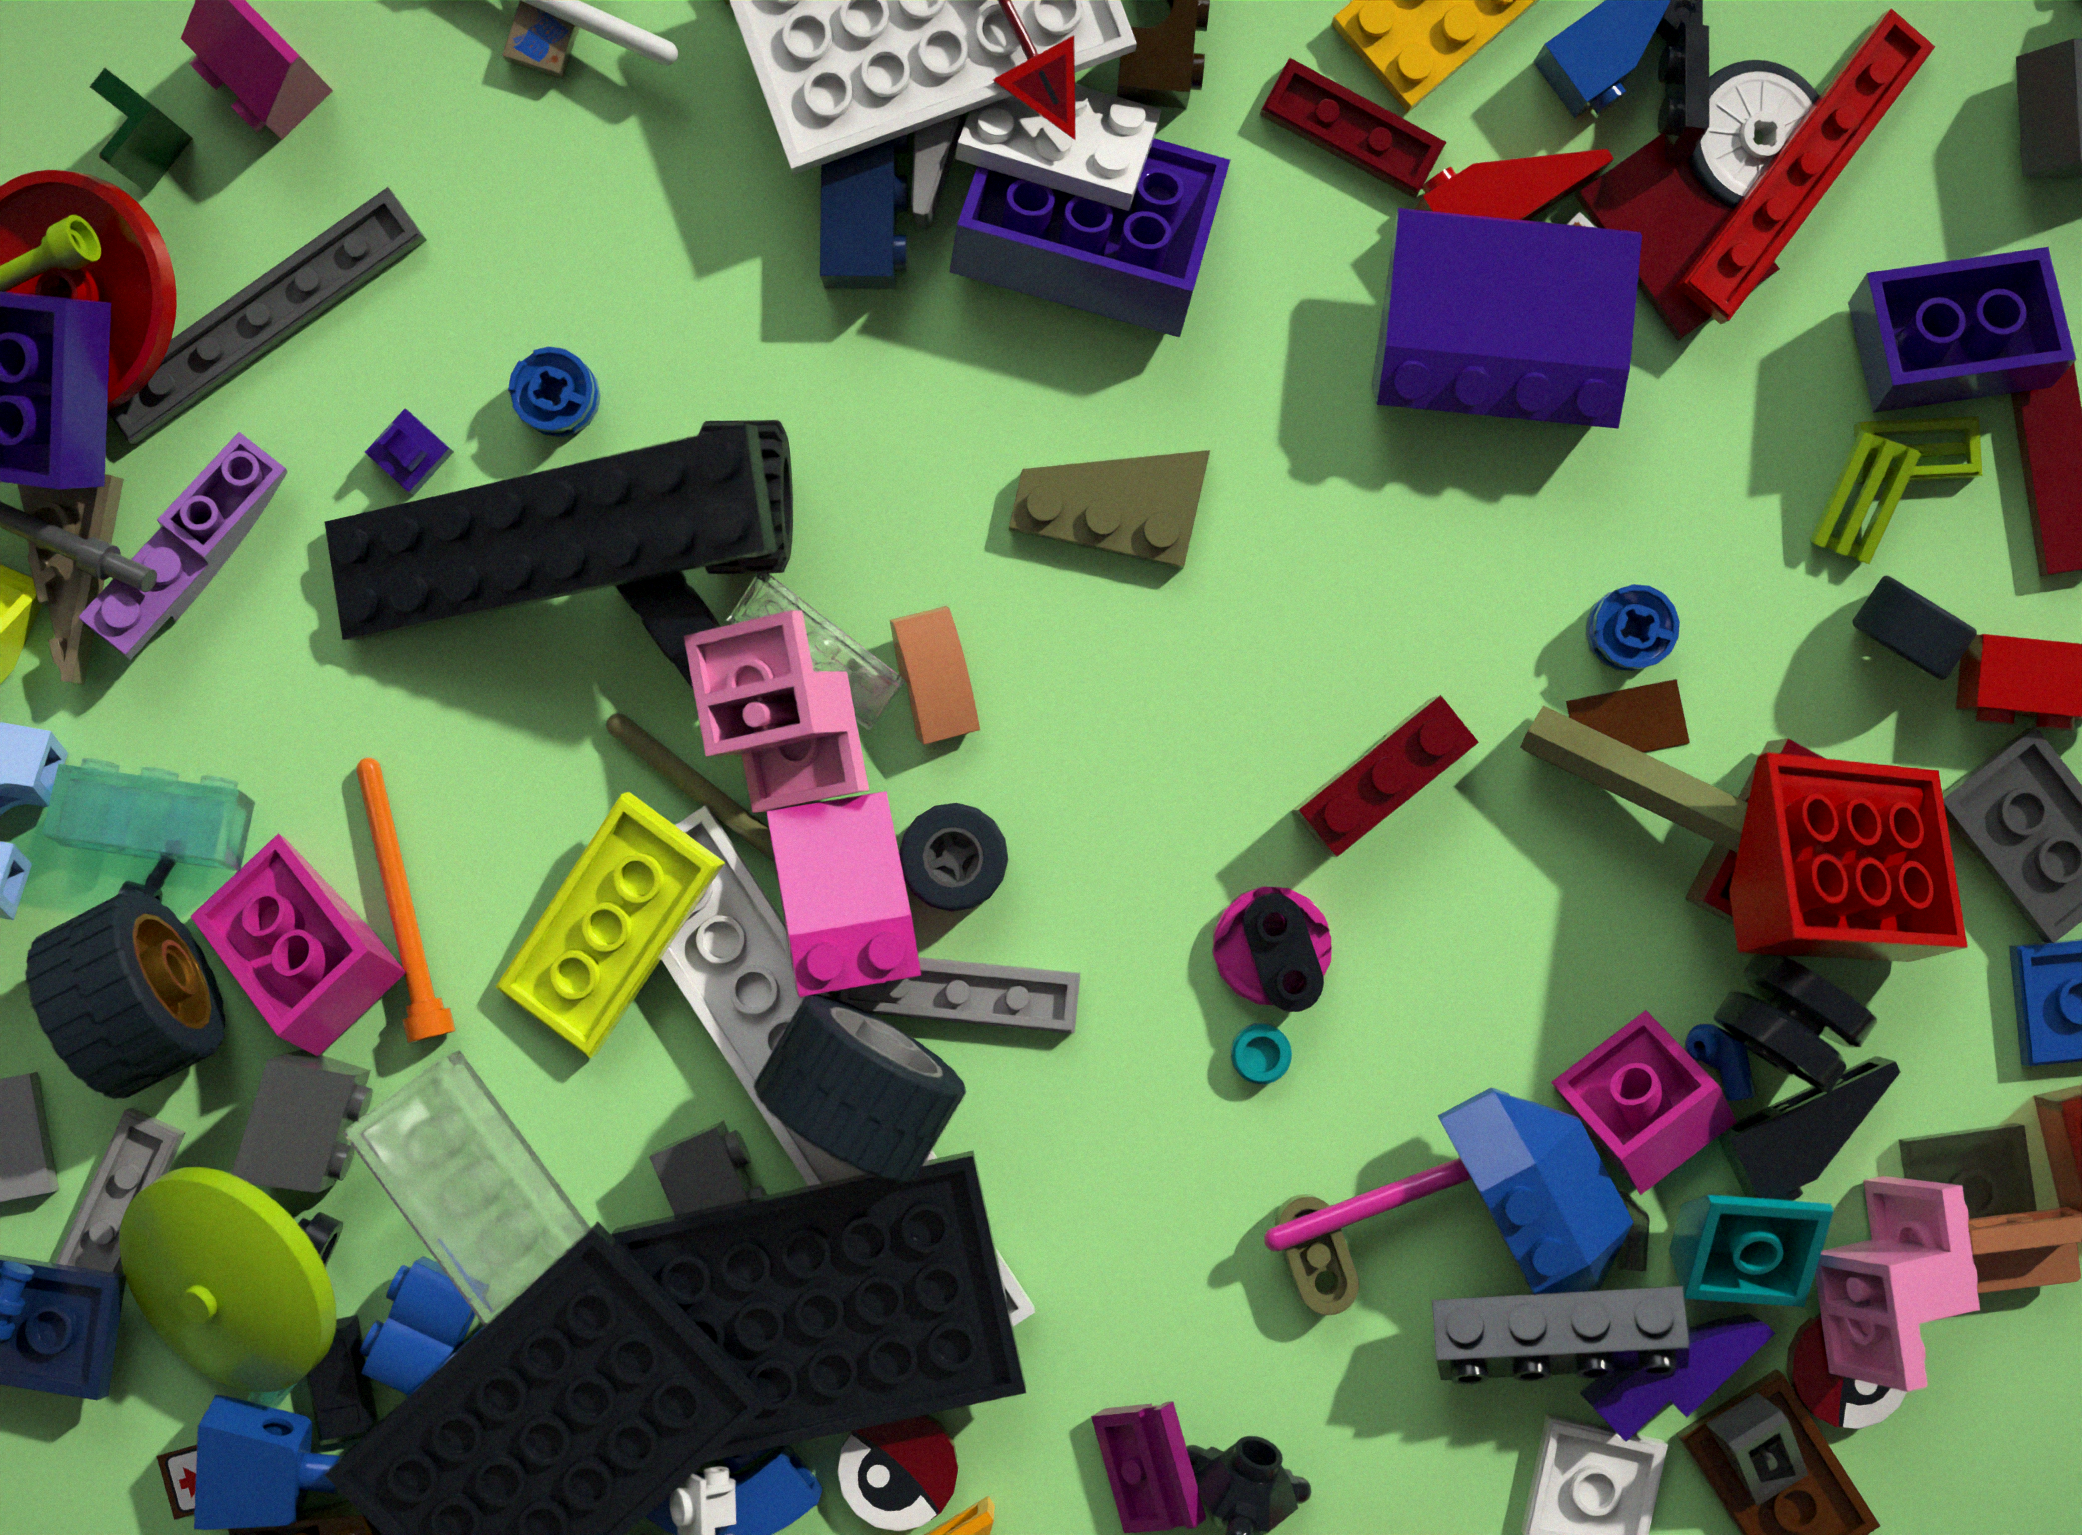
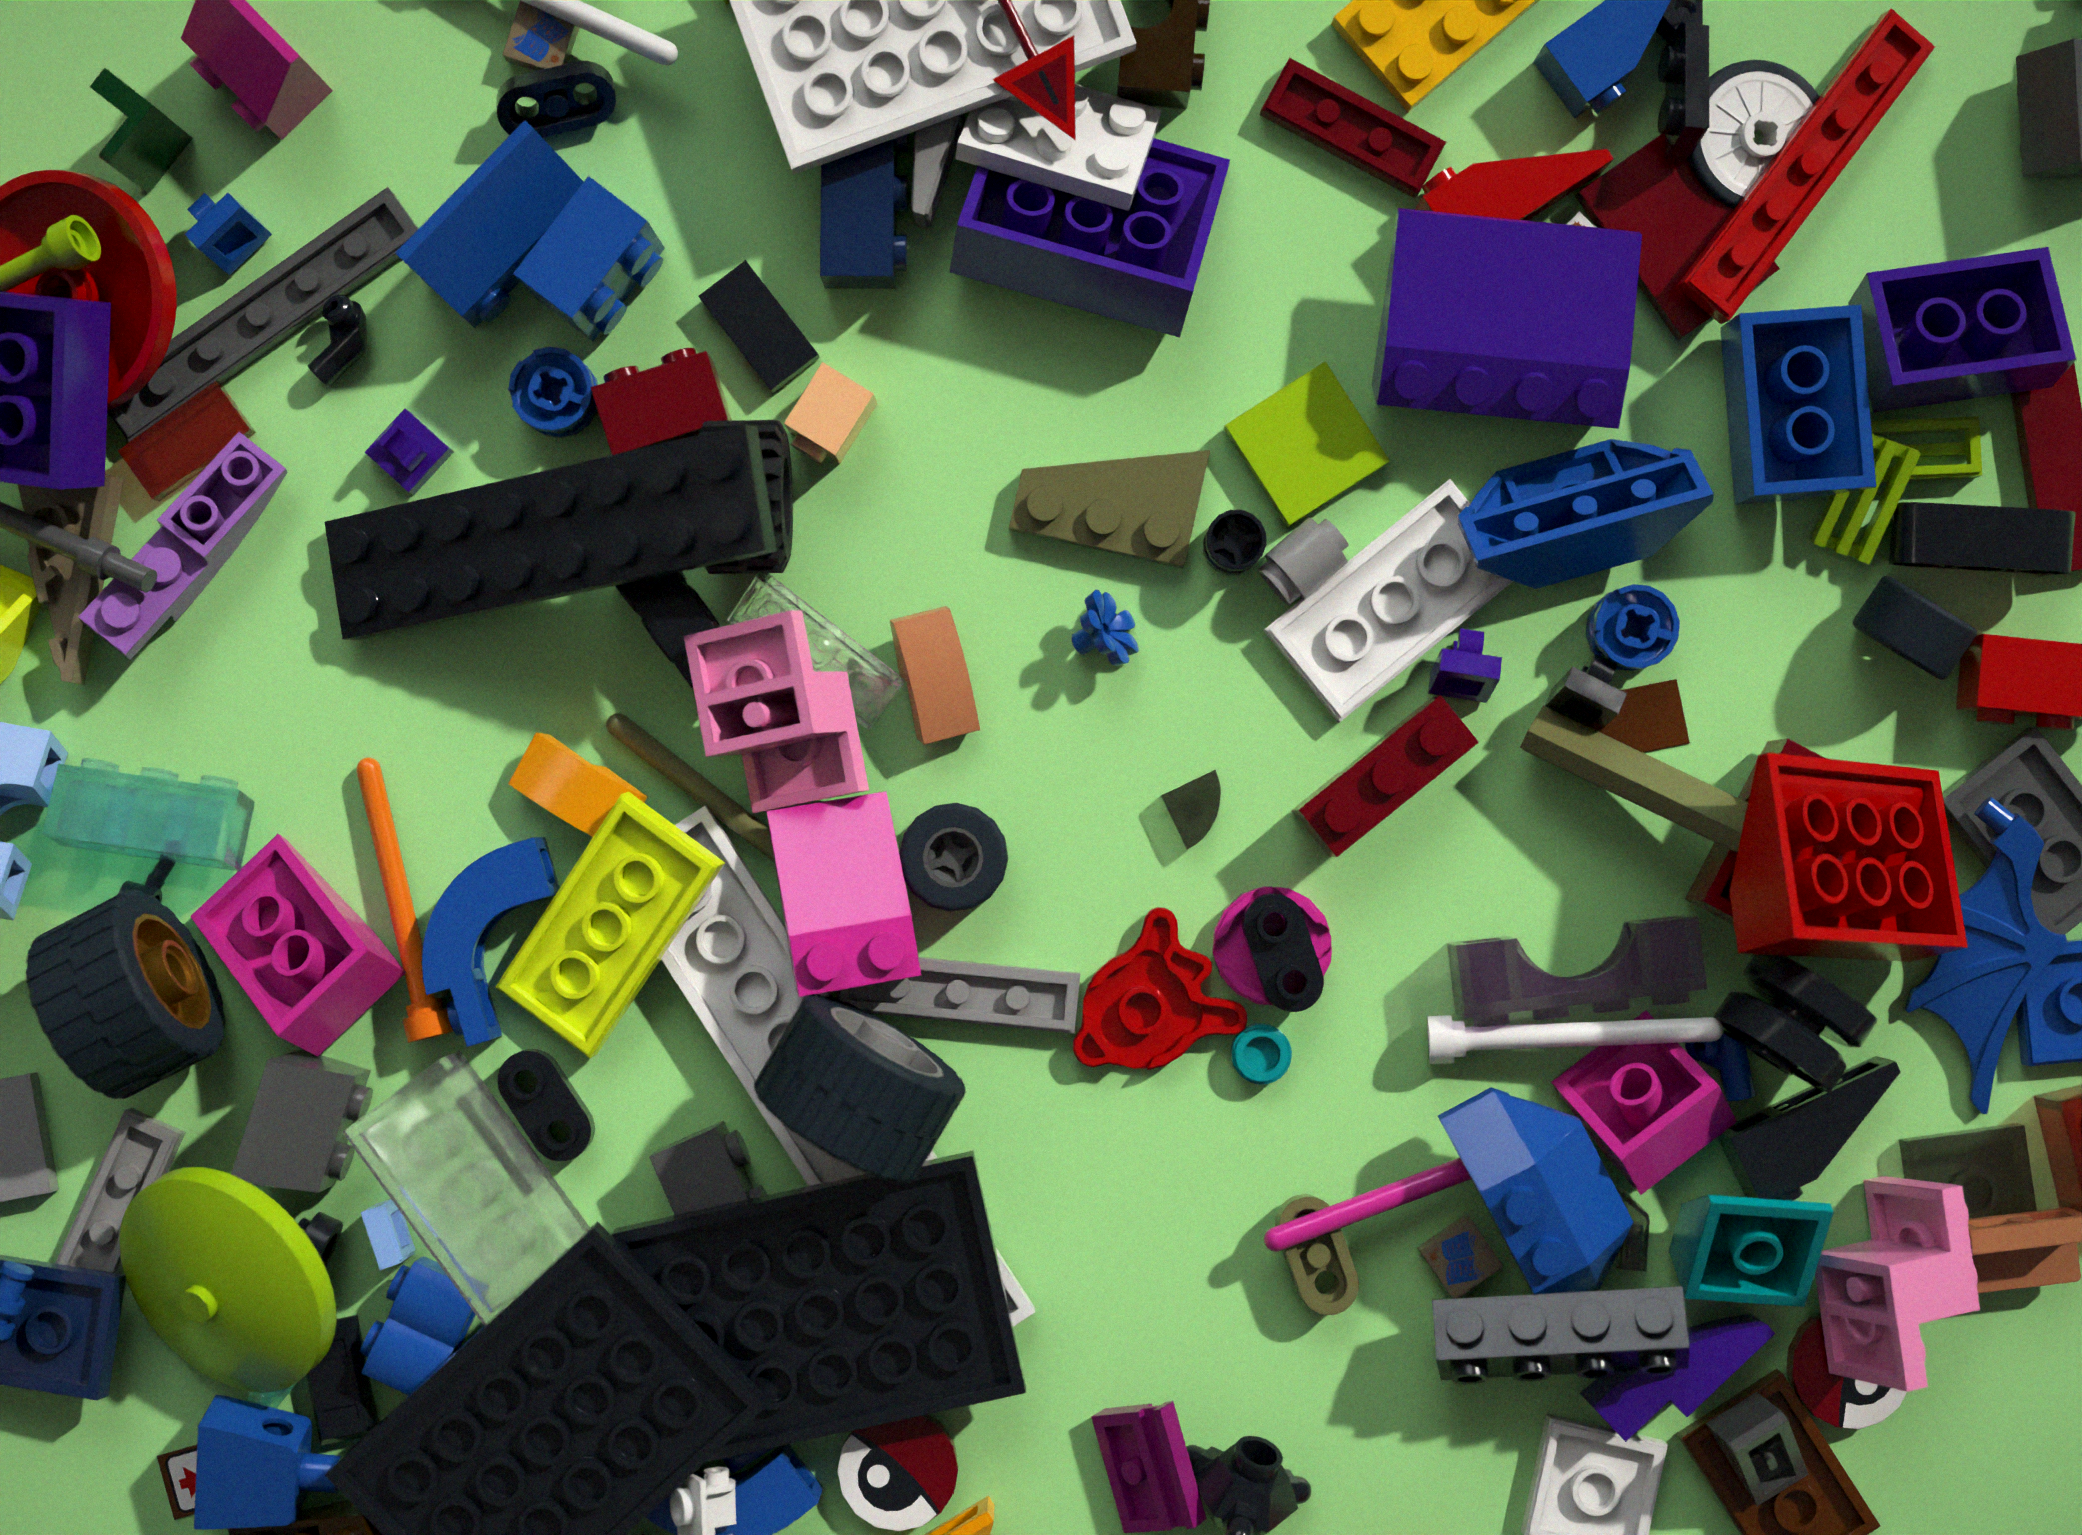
(185, 441): none -> clear red tile
(225, 231): none -> blue tile
(347, 339): none -> black arm
(388, 1234): none -> light blue tile
(464, 922): none -> blue arch
(491, 225): none -> blue slope
(550, 1101): none -> black plate
(558, 103): none -> black plate
(569, 784): none -> light orange slope
(592, 260): none -> blue brick
(660, 401): none -> dark red brick
(759, 326): none -> black tile
(829, 415): none -> light nougat brick
(1105, 629): none -> blue plant
(1150, 1003): none -> red tile
(1194, 807): none -> clear smoke tile
(1237, 534): none -> black wheel
(1304, 560): none -> light grey brick
(1306, 444): none -> lime tile
(1386, 605): none -> white tile
(1453, 1039): none -> white piece
(1460, 1257): none -> dark tan tile
(1465, 670): none -> dark purple tile
(1582, 511): none -> blue wedge
(1587, 694): none -> black tile
(1650, 959): none -> clear purple arch
(1797, 404): none -> blue slope
(1982, 538): none -> black beam
(2006, 951): none -> blue animal

